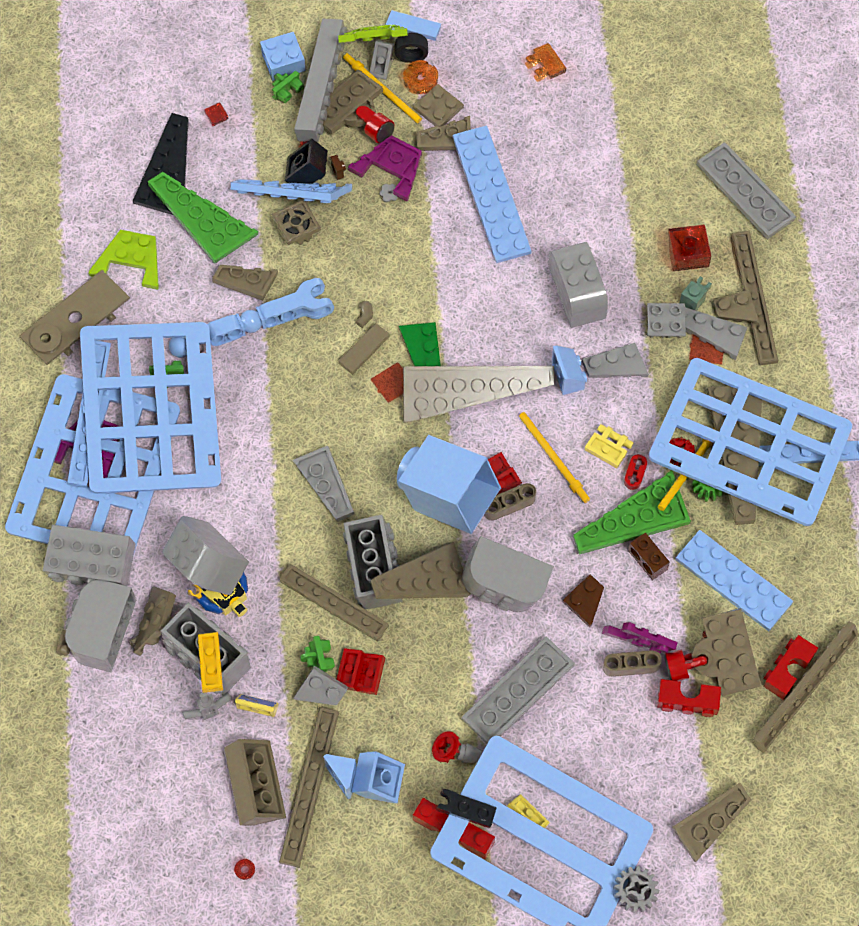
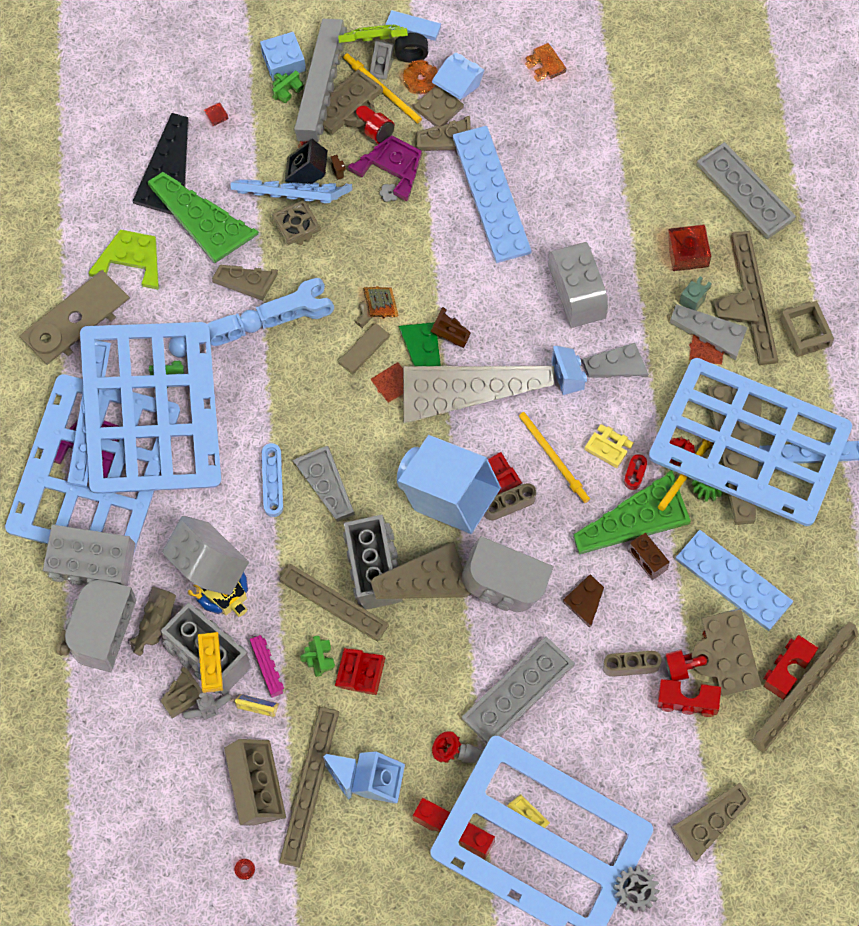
(182, 694): none -> dark tan wing
(267, 666): none -> dark pink piece
(272, 480): none -> light blue plate
(321, 688): light grey wing -> none
(380, 302): none -> piece
(450, 329): none -> reddish brown wing
(458, 76): none -> light blue slope
(467, 808): black plate -> none
(641, 637): magenta wing -> none
(666, 320): light grey hinge -> none
(813, 344): none -> dark tan window

